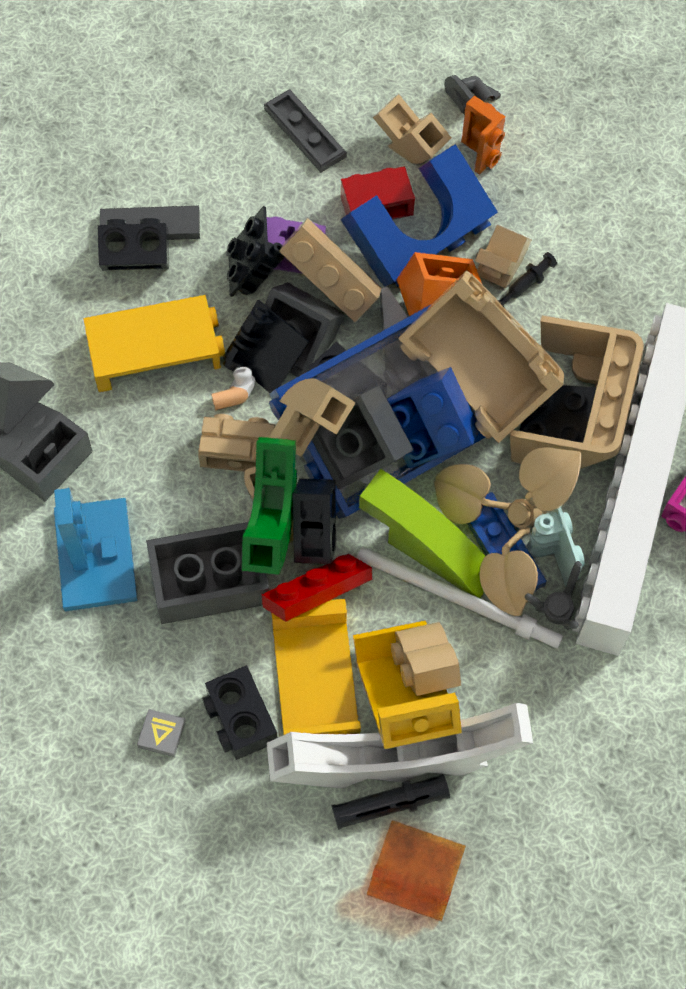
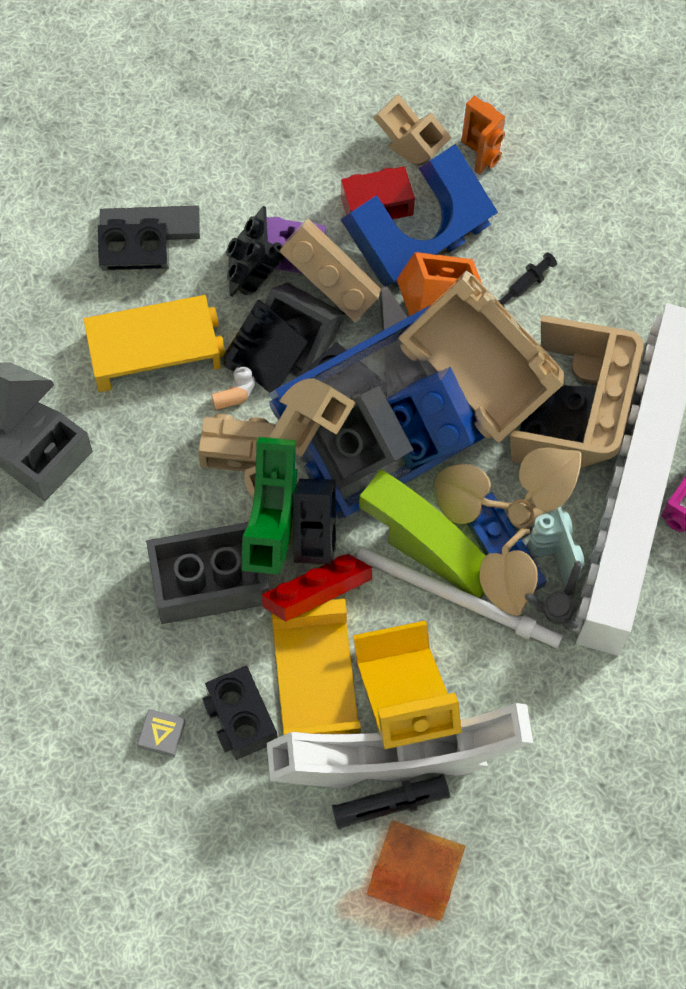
(94, 552): dark azure piece -> none
(305, 130): dark grey tile -> none
(426, 659): tan brick -> none
(460, 90): dark grey piece -> none
(502, 256): tan brick -> none

